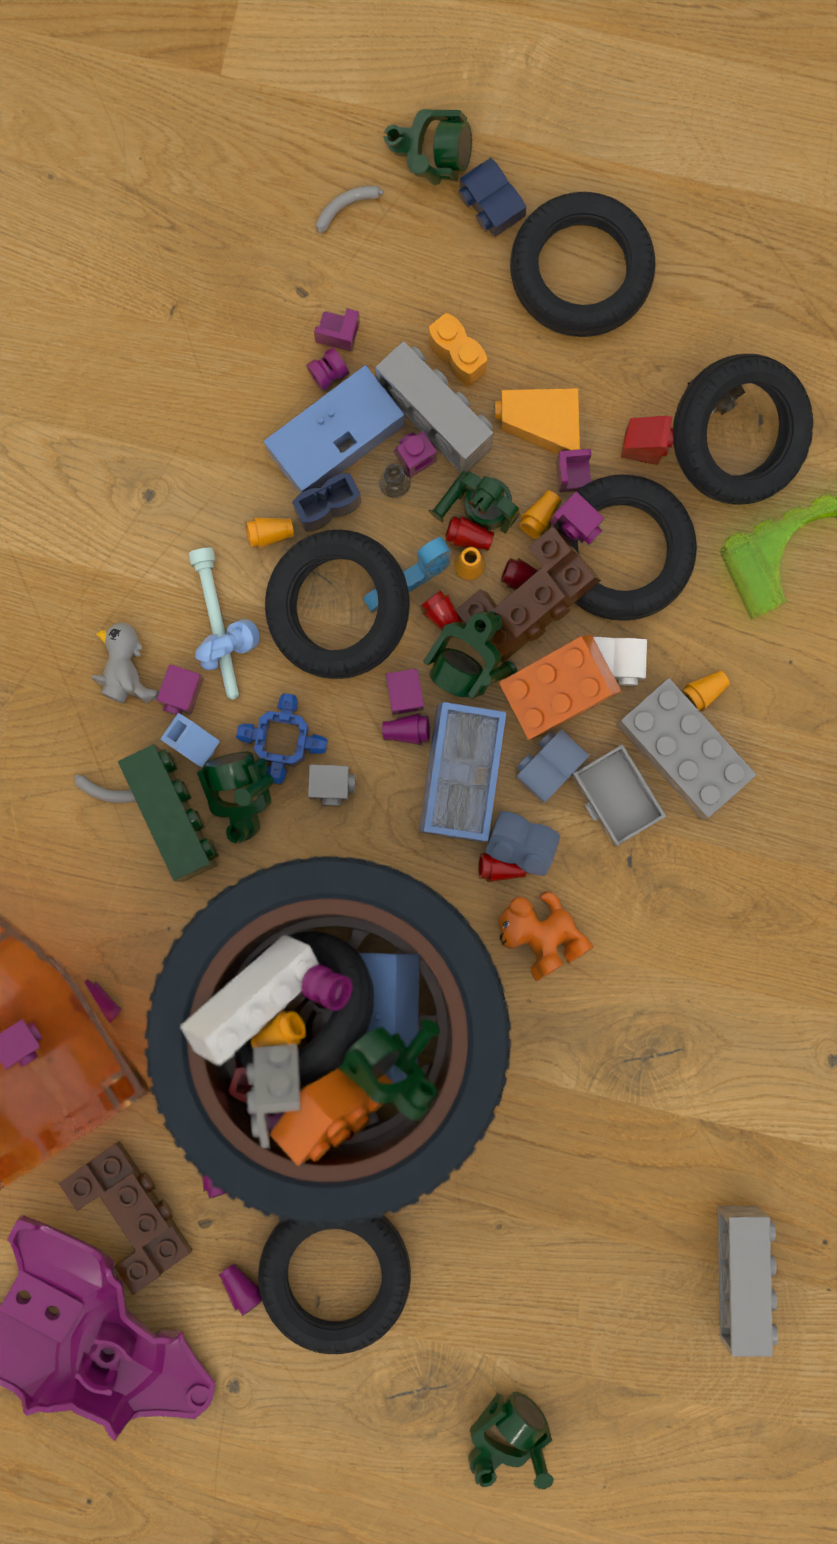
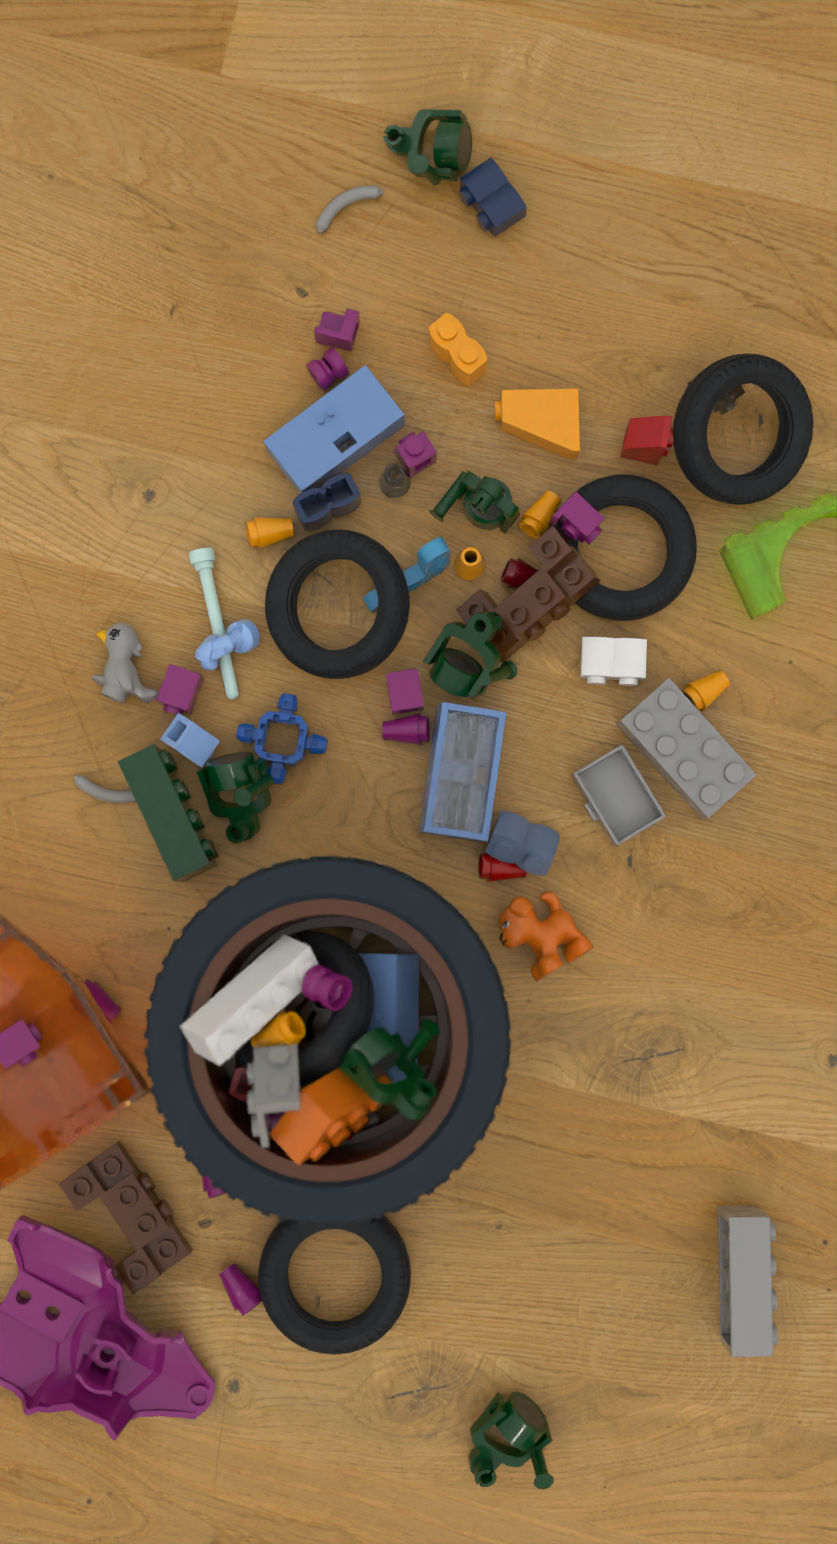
(330, 784): light grey brick -> none
(434, 407): light grey brick -> none
(440, 610): red cone -> none
(466, 534): red cone -> none
(551, 766): sand blue brick -> none
(560, 686): orange brick -> none
(573, 469): magenta panel -> none
(595, 211): black tyre -> none

